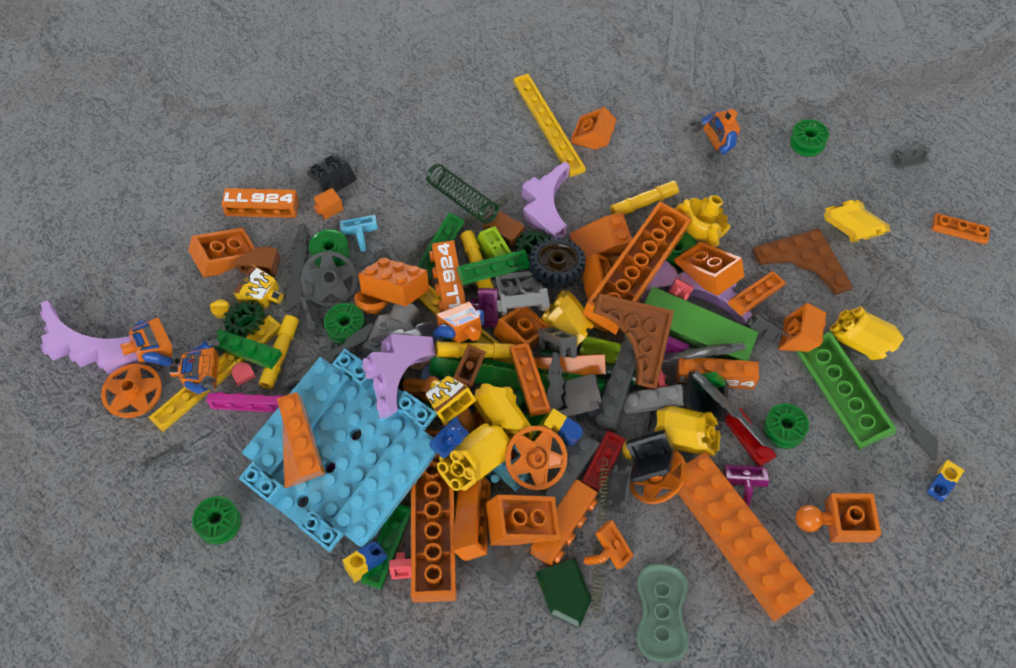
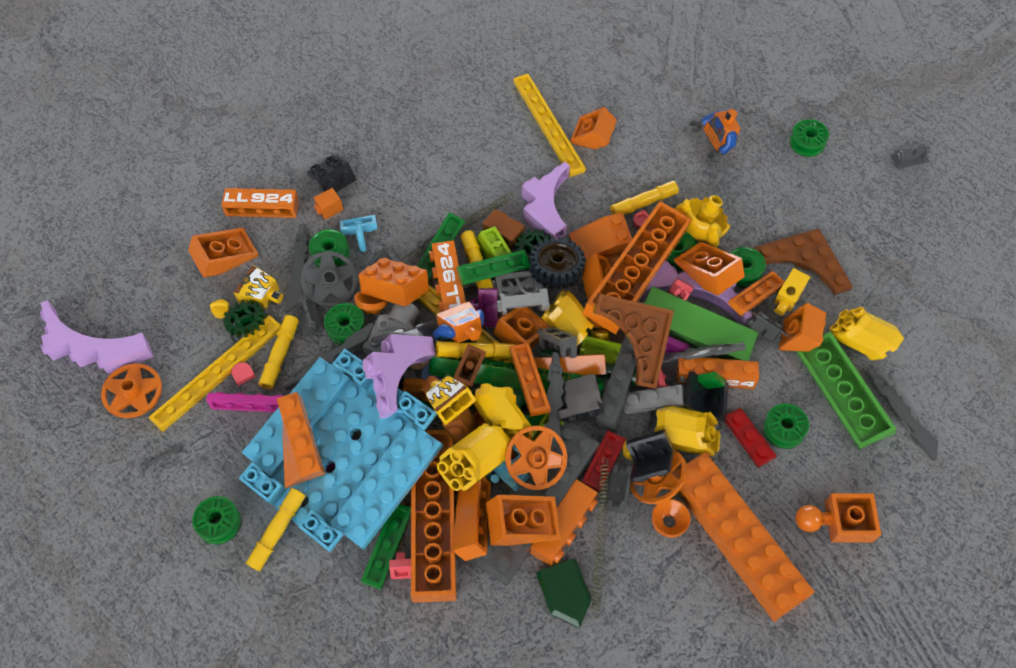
(150, 343): torso -> none
(199, 366): torso -> none
(247, 349): green plate -> none
(264, 258): dark orange slope -> none
(275, 529): none -> yellow piece
(364, 560): leg -> none
(448, 438): blue hips -> none
(482, 208): dark green piece -> none
(566, 428): leg -> none
(601, 334): none -> yellow tile
(614, 547): orange plate -> none
(639, 219): none -> coral tile
(662, 630): sand green plate -> none
(673, 509): none -> orange piece
(733, 410): dark grey sword -> none
(747, 476): magenta plate -> none
(753, 263): none -> green wheel
(791, 291): none -> yellow torso
(855, 221): yellow brick -> none
(944, 480): leg -> none
(960, 228): orange tile -> none

